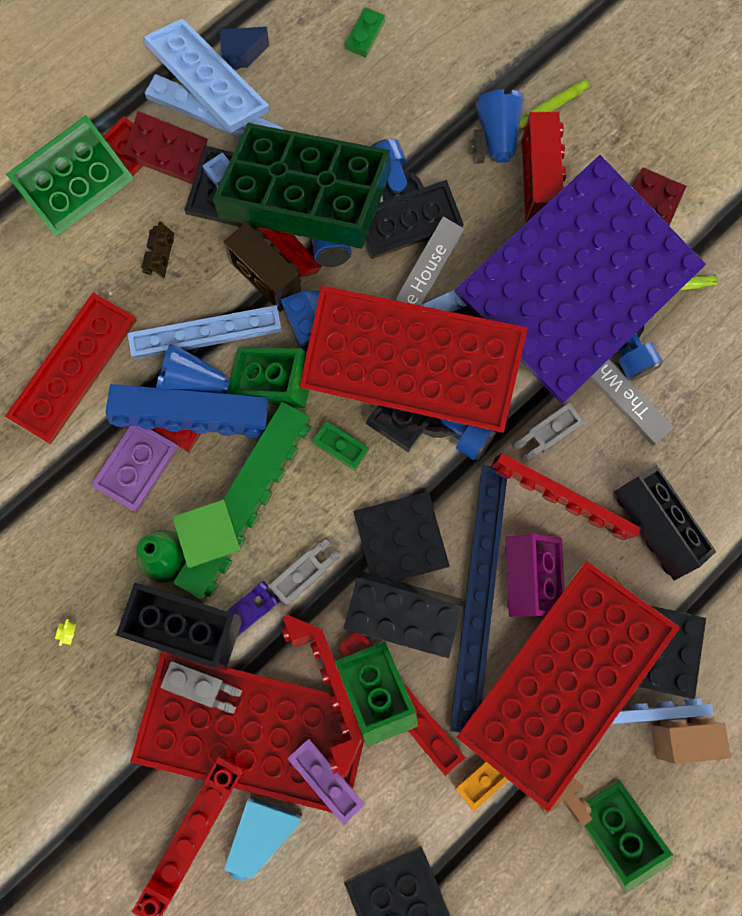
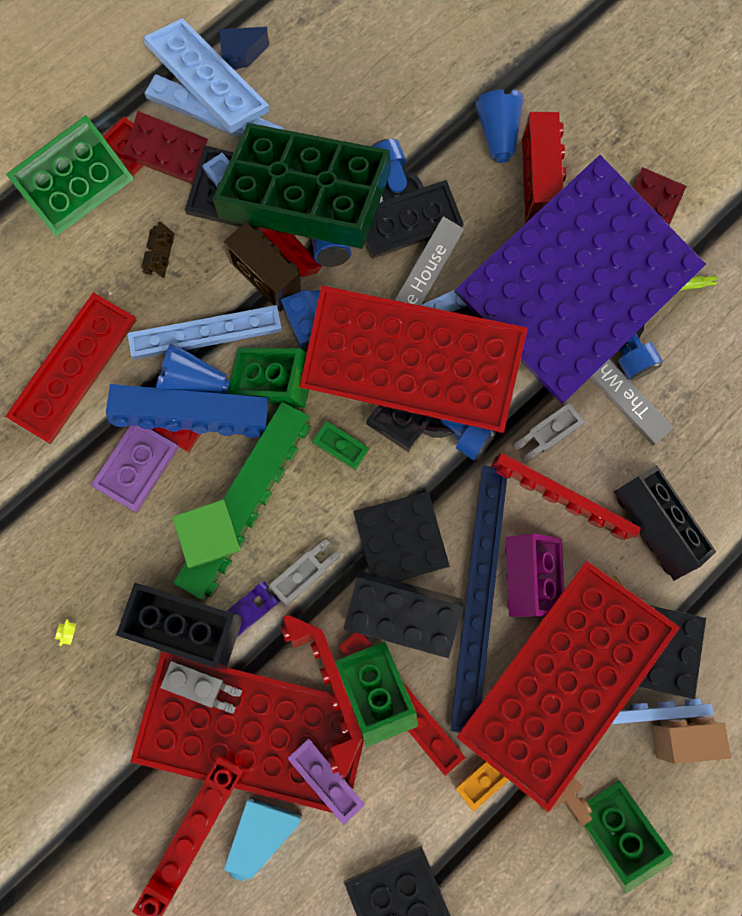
(160, 556): green cone -> none
(365, 32): green plate -> none
(477, 146): clear smoke plate -> none
(557, 101): lime piece -> none

